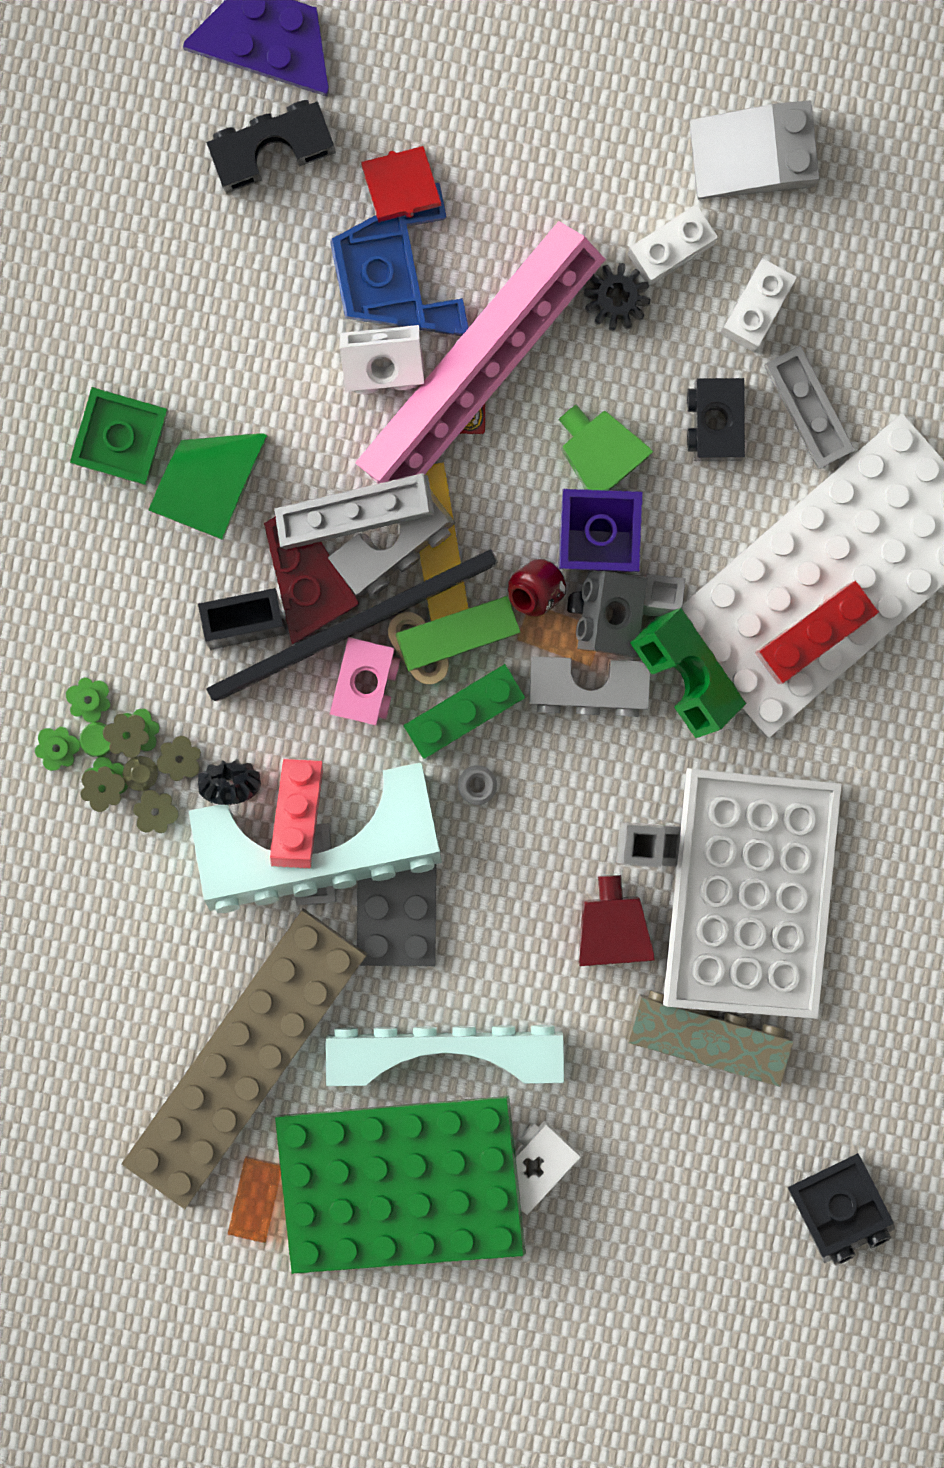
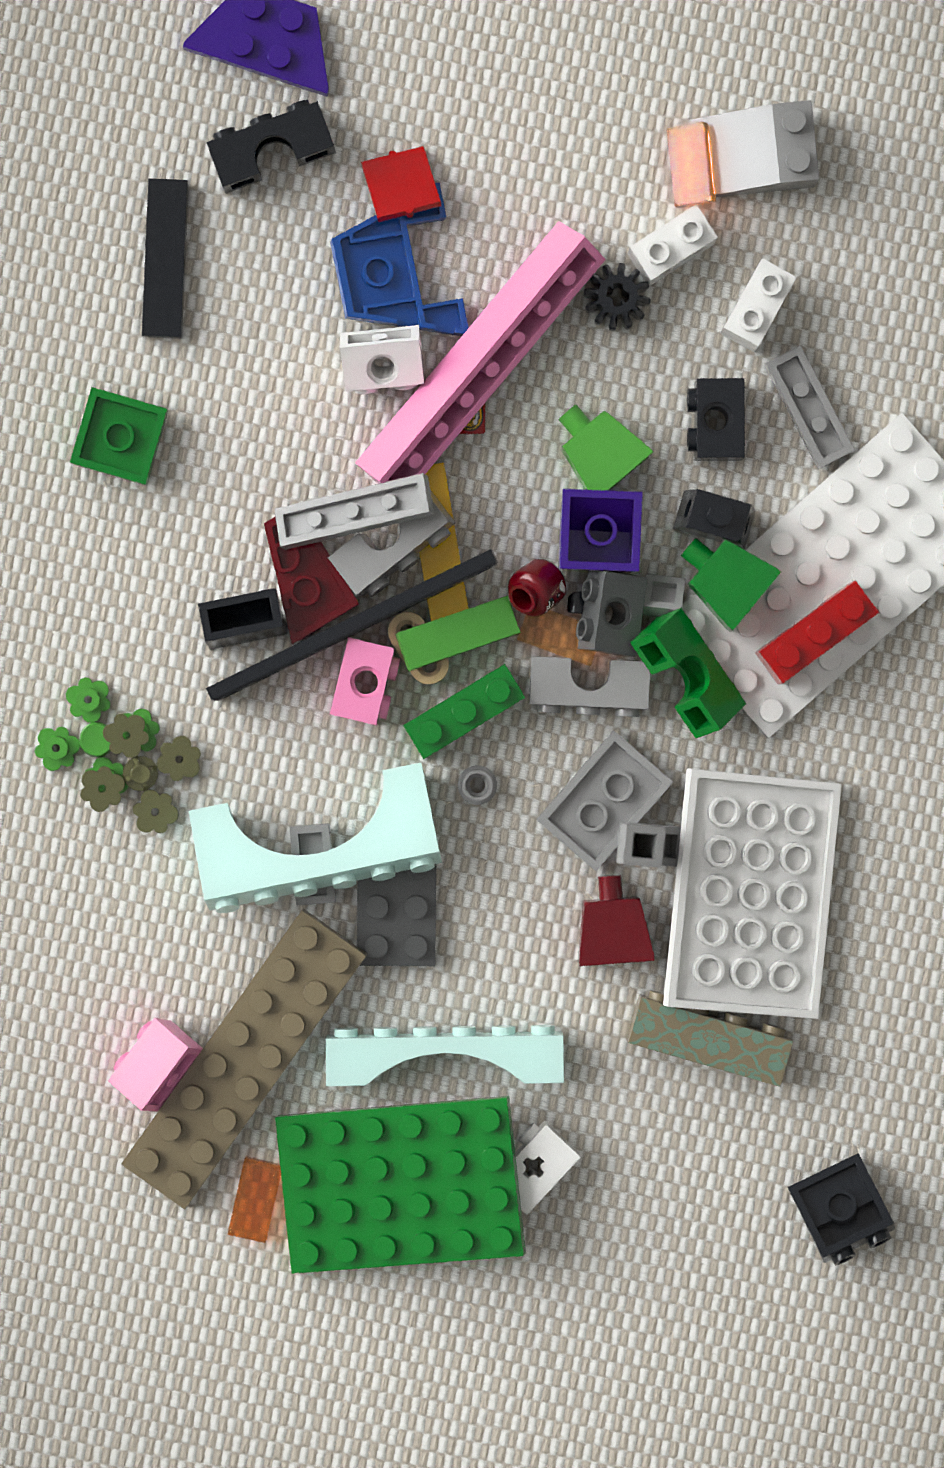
(154, 1064): none -> bright pink brick
(165, 258): none -> black tile
(207, 481): green slope -> none
(215, 788): black gear -> none
(296, 813): coral plate -> none
(608, 789): none -> light grey plate
(691, 165): none -> clear orange tile
(714, 517): none -> black torso
(728, 579): none -> green torso

